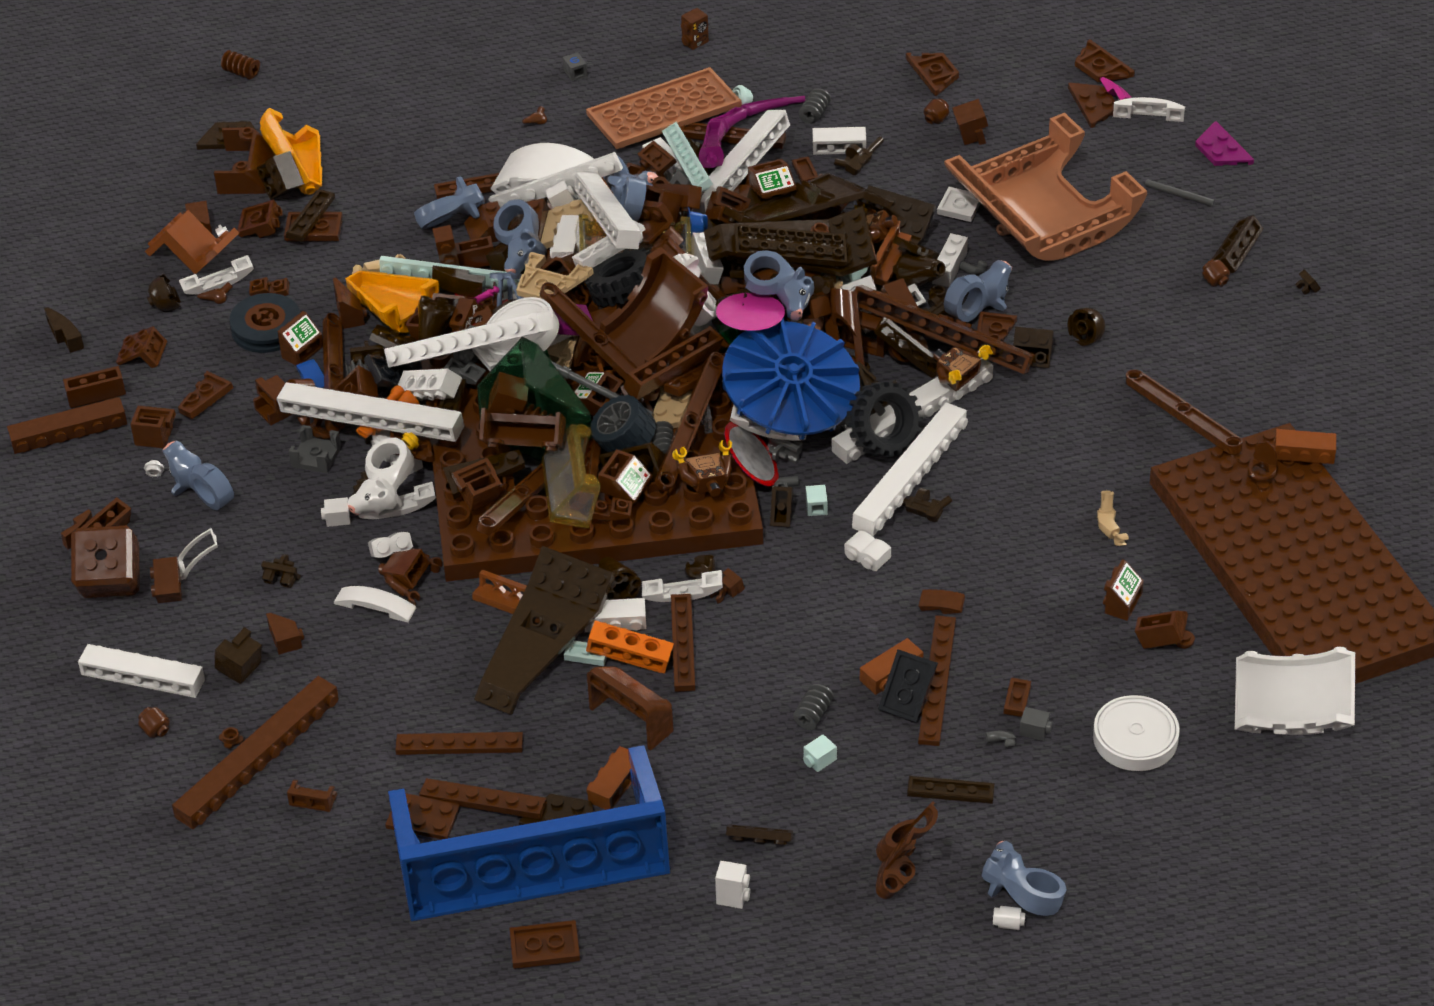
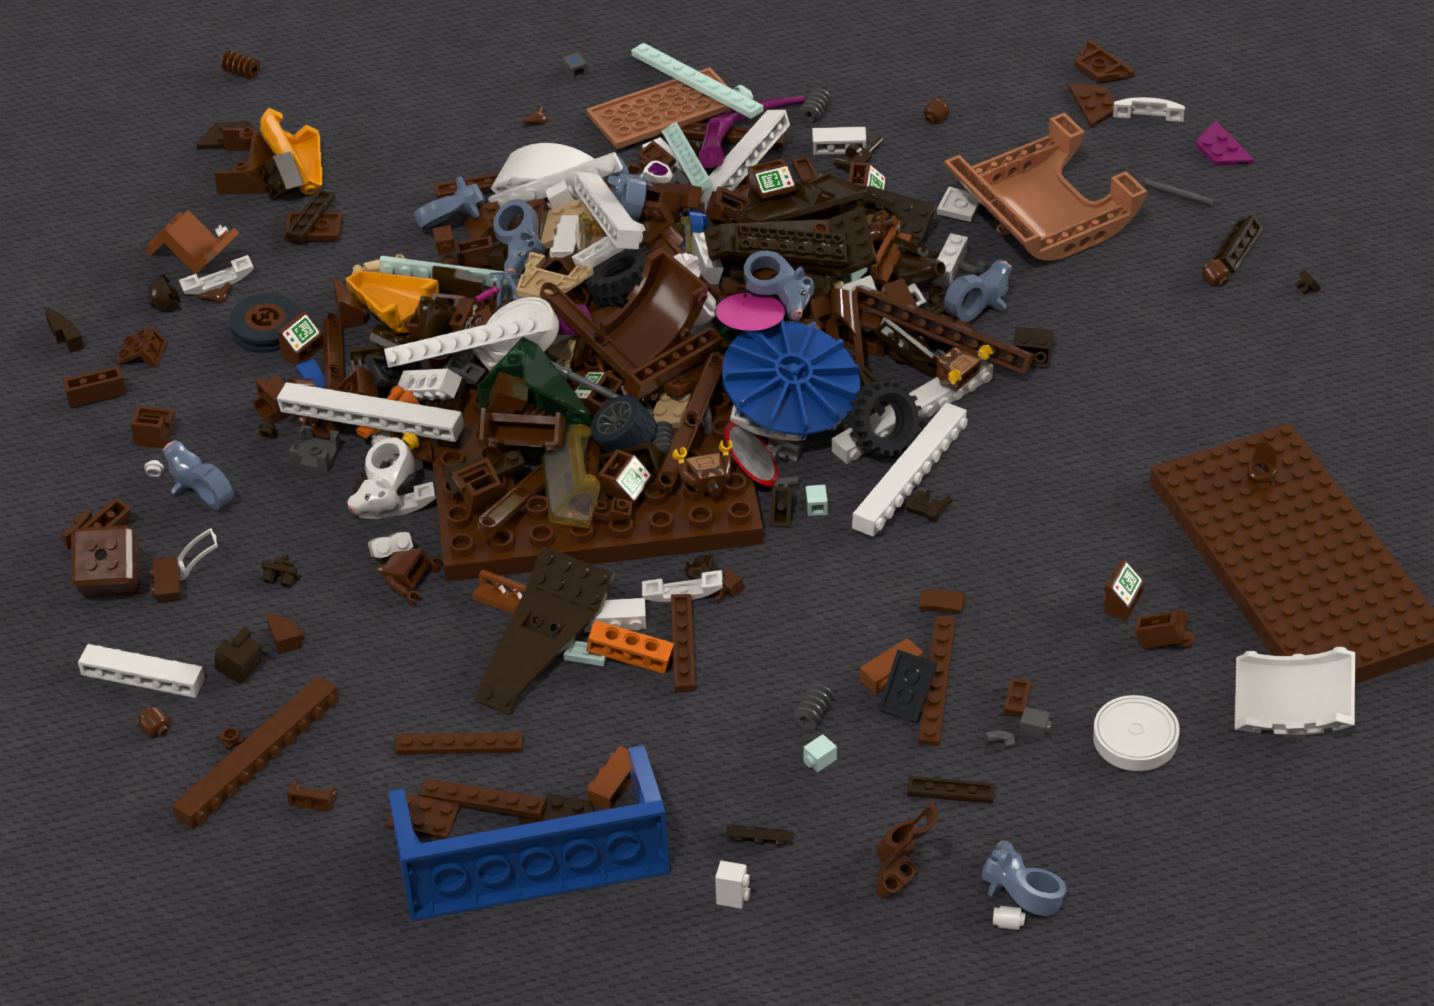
(67, 425): reddish brown brick -> none
(200, 211): reddish brown slope -> none
(205, 394): reddish brown wing -> none
(260, 219): reddish brown plate -> none
(263, 285): reddish brown slope -> none
(268, 430): none -> dark brown plate
(336, 512): white brick -> none
(376, 599): white slope -> none
(544, 944): reddish brown plate -> none
(625, 583): dark brown cone -> none
(635, 697): reddish brown windscreen -> none
(657, 172): none -> white rock
(694, 28): reddish brown brick -> none
(697, 80): none -> light aqua plate
(865, 174): none -> reddish brown slope
(867, 550): white brick -> none
(934, 70): reddish brown wing -> none
(970, 121): reddish brown plate -> none
(996, 324): reddish brown wing -> none
(1087, 322): dark brown cylinder -> none
(1106, 519): tan arm -> none
(1114, 89): dark pink slope -> none
(1184, 411): reddish brown beam -> none
(1305, 446): dark orange brick -> none

